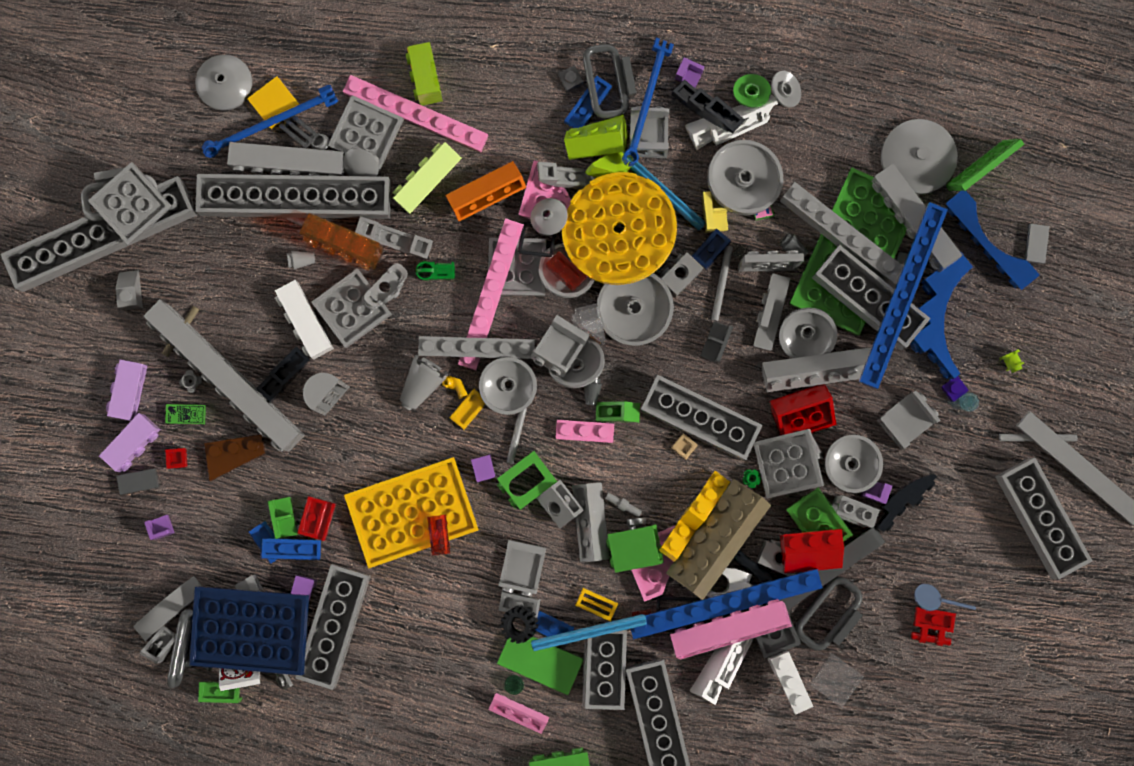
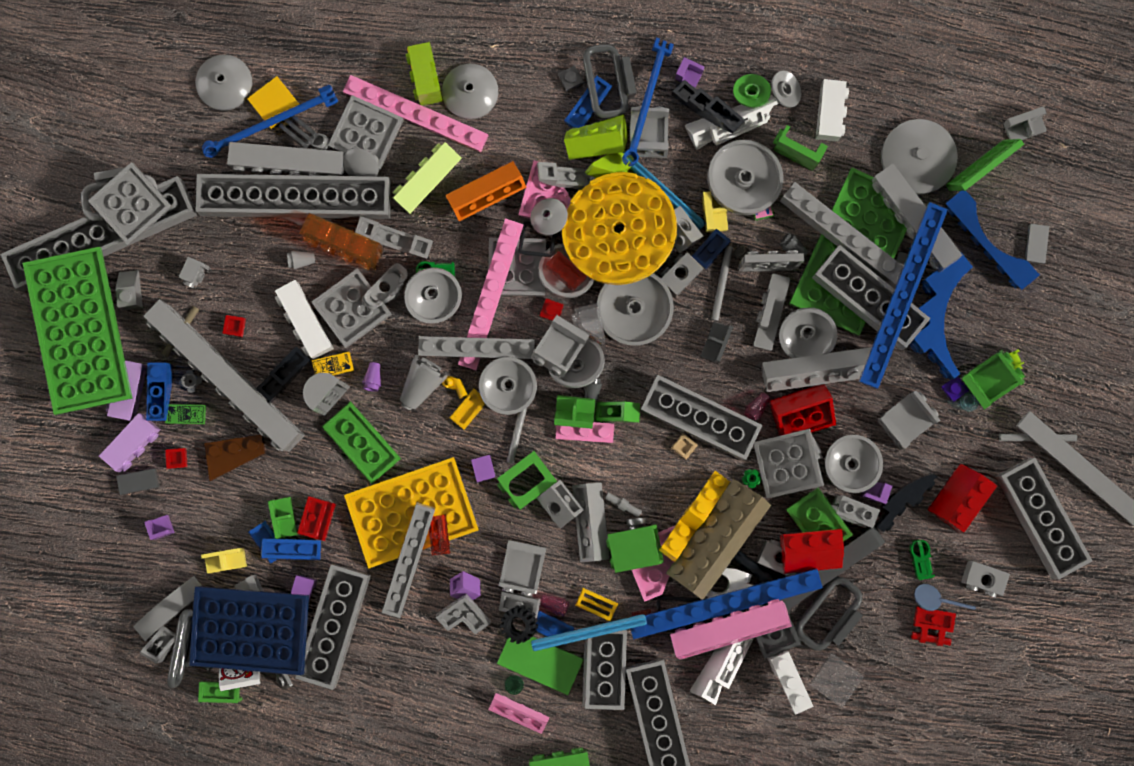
(77, 330): none -> bright green plate
(158, 390): none -> blue slope
(192, 272): none -> light grey brick
(225, 560): none -> light yellow panel
(234, 326): none -> red plate
(334, 364): none -> yellow tile
(361, 442): none -> bright green tile
(372, 378): none -> medium lavender cone
(408, 560): none -> light grey plate
(435, 306): none -> light grey dish
(463, 610): none -> light grey plate
(464, 584): none -> medium lavender panel
(474, 102): none -> light grey dish
(551, 309): none -> red plate
(555, 604): none -> clear pink cone
(574, 412): none -> bright green panel
(687, 232): none -> light grey brick
(756, 408): none -> clear pink cone
(798, 152): none -> bright green panel
(831, 110): none -> white brick
(921, 564): none -> green piece
(962, 498): none -> red slope
(993, 378): none -> bright green panel
(996, 579): none -> light grey brick
(1026, 124): none -> light grey panel

